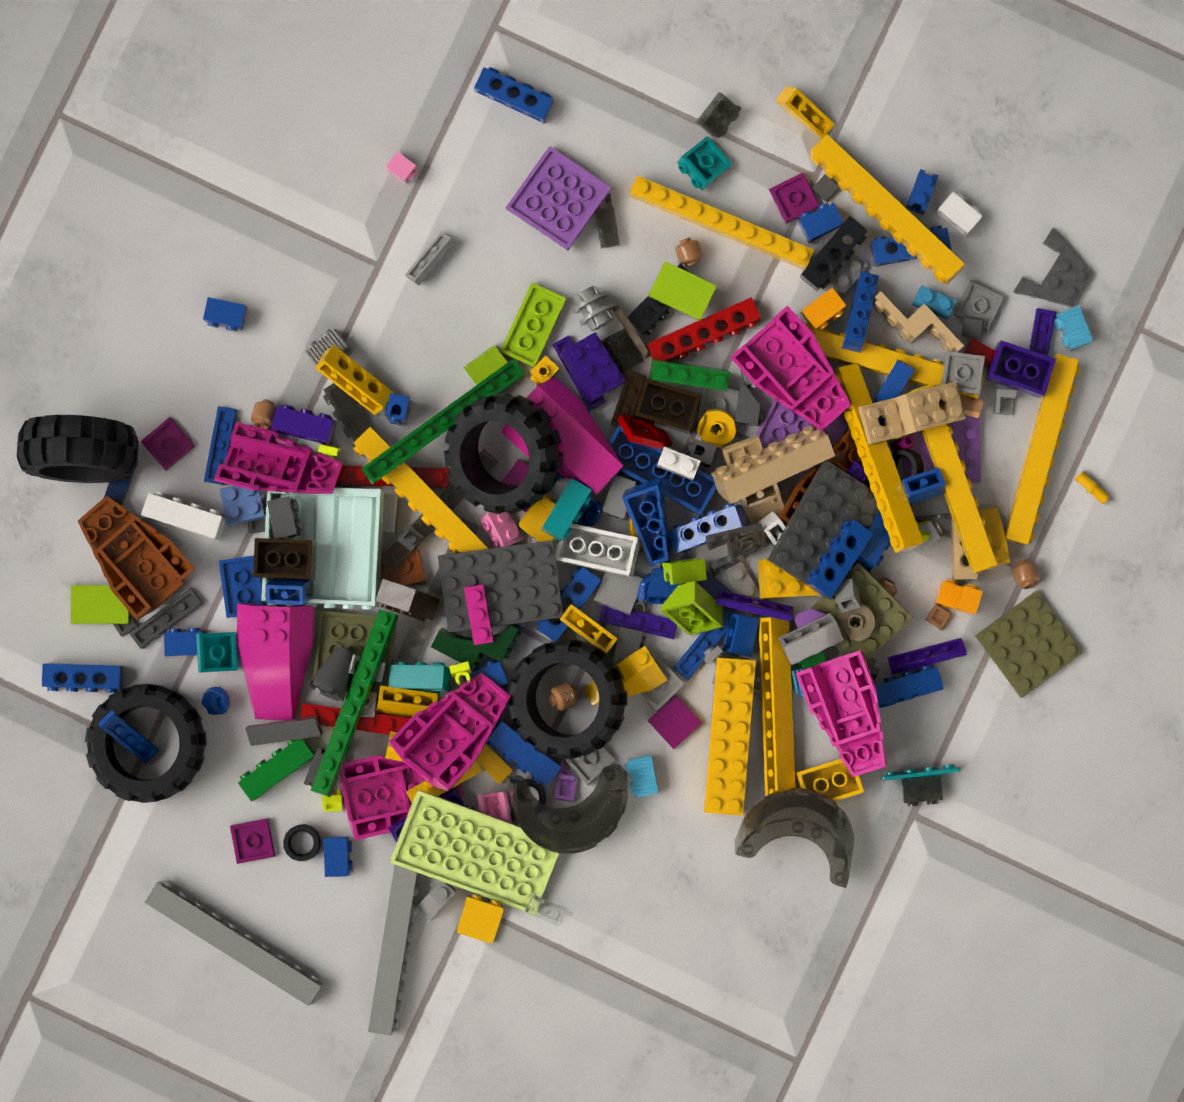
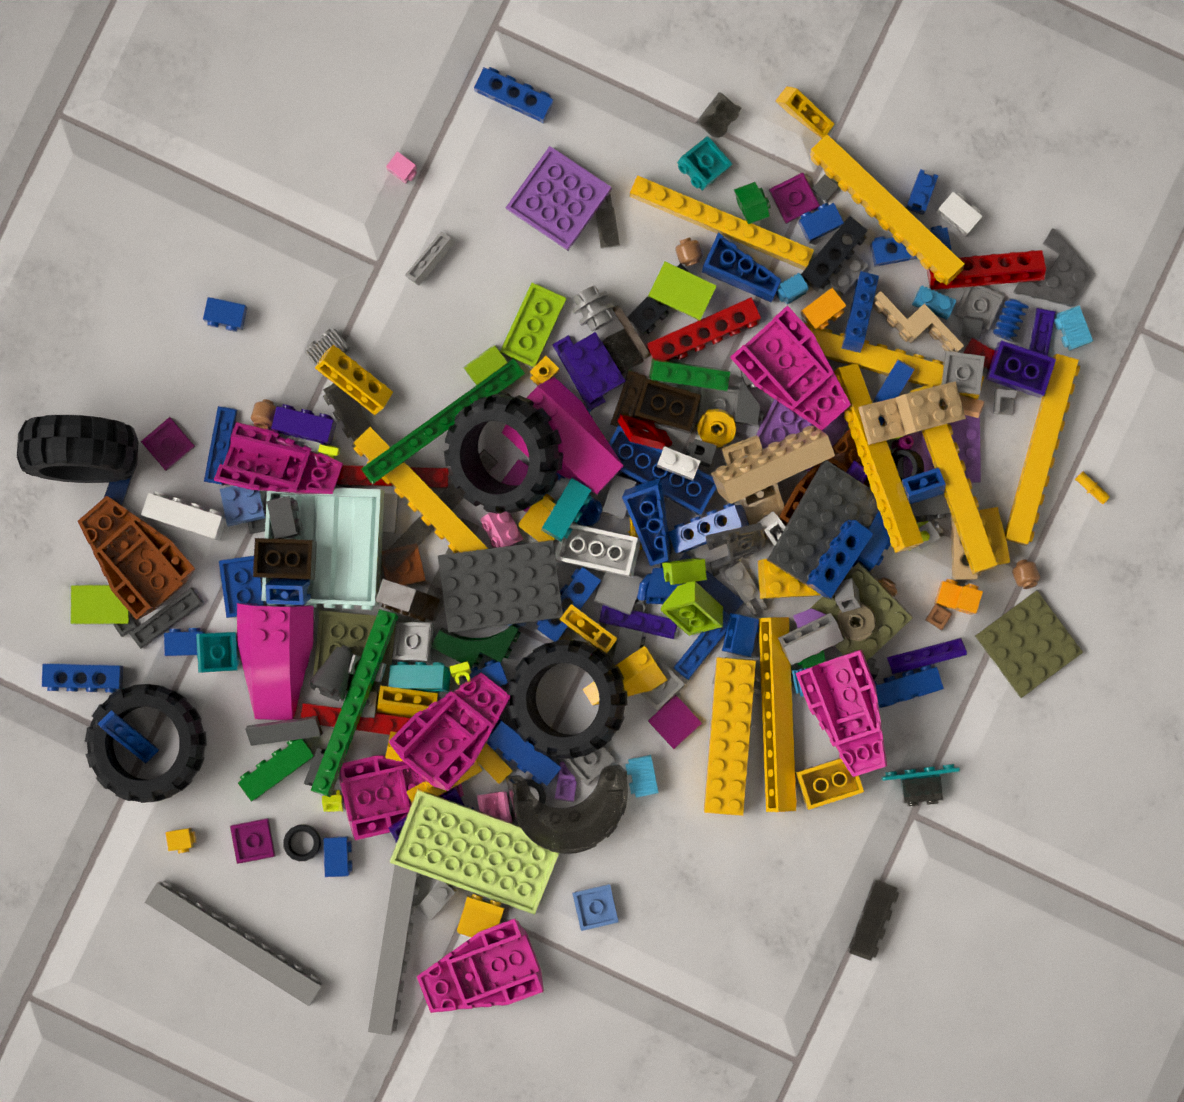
(180, 840): none -> yellow brick
(216, 701): blue hair -> none
(398, 409): blue brick -> none
(410, 538): dark grey tile -> none
(413, 641): none -> light grey tile
(478, 614): dark pink plate -> none
(484, 971): none -> dark pink wedge
(547, 910): clear panel -> none
(563, 696): medium nougat head -> none
(595, 907): none -> medium blue plate
(711, 653): light grey plate -> none
(739, 270): none -> blue wedge
(752, 202): none -> green brick
(754, 605): dark purple tile -> none
(792, 289): none -> dark azure brick
(803, 815): clear smoke windscreen -> none
(872, 920): none -> clear smoke brick
(995, 269): none -> red brick
(1010, 319): none -> blue piece

